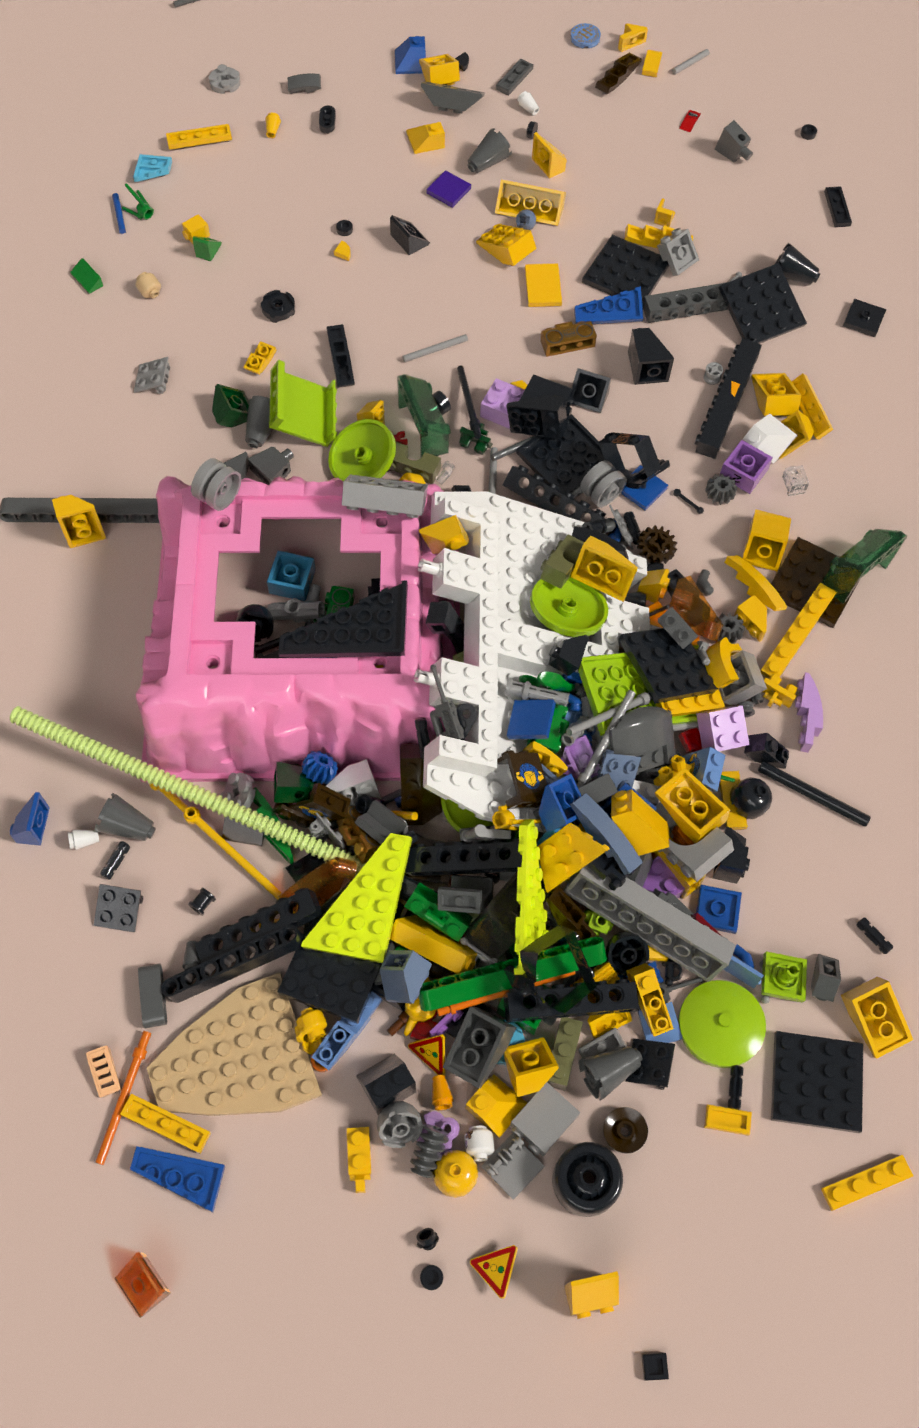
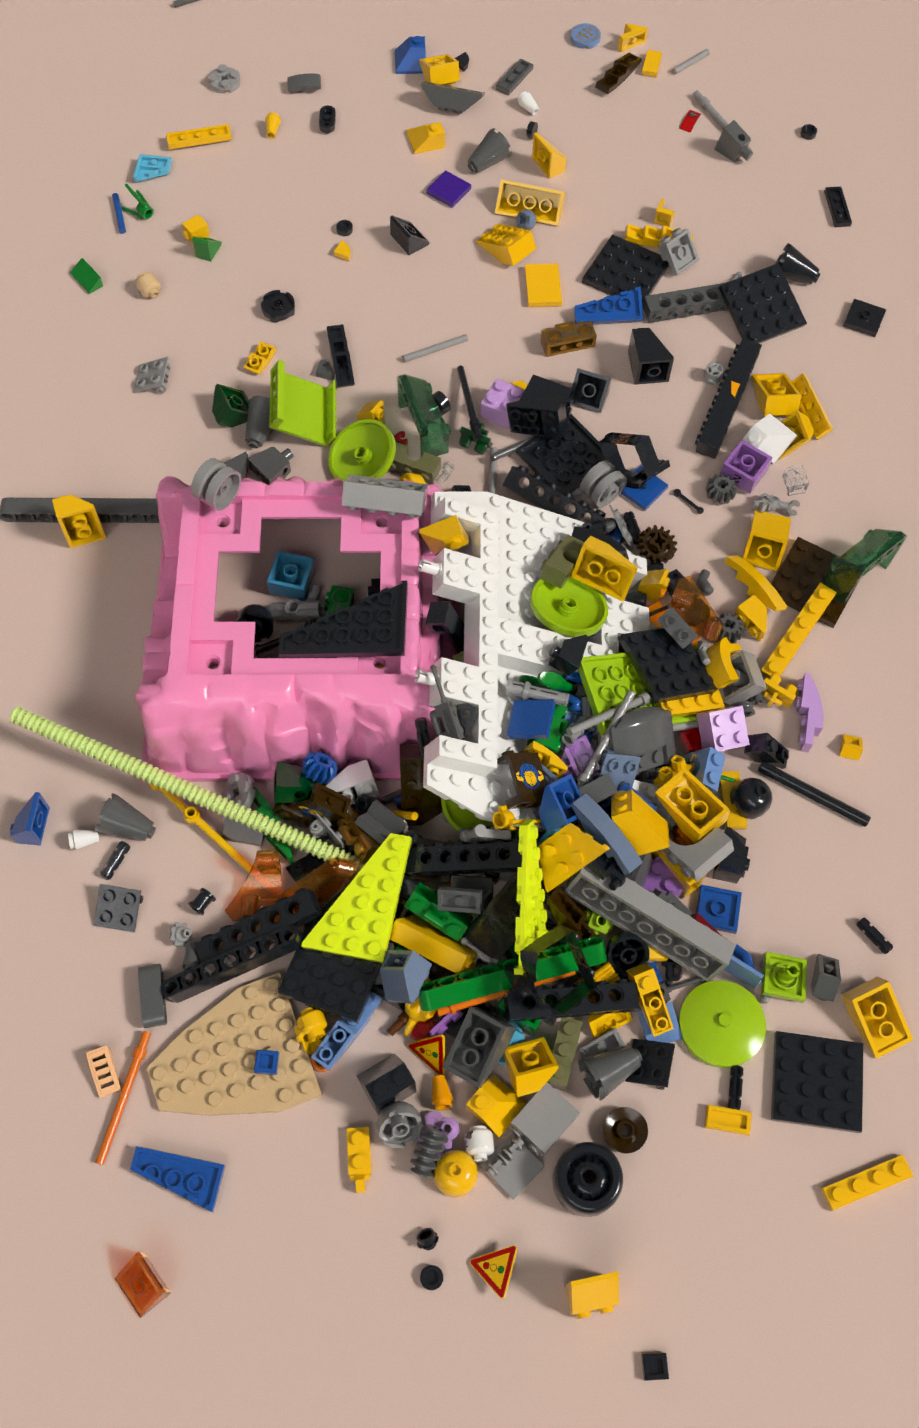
(165, 1123): yellow plate -> none
(180, 934): none -> light grey plant
(260, 887): none -> clear orange panel
(266, 1062): none -> blue tile
(324, 370): none -> dark grey tile
(705, 104): none -> light grey bar
(771, 502): none -> light grey piece
(851, 747): none -> yellow slope

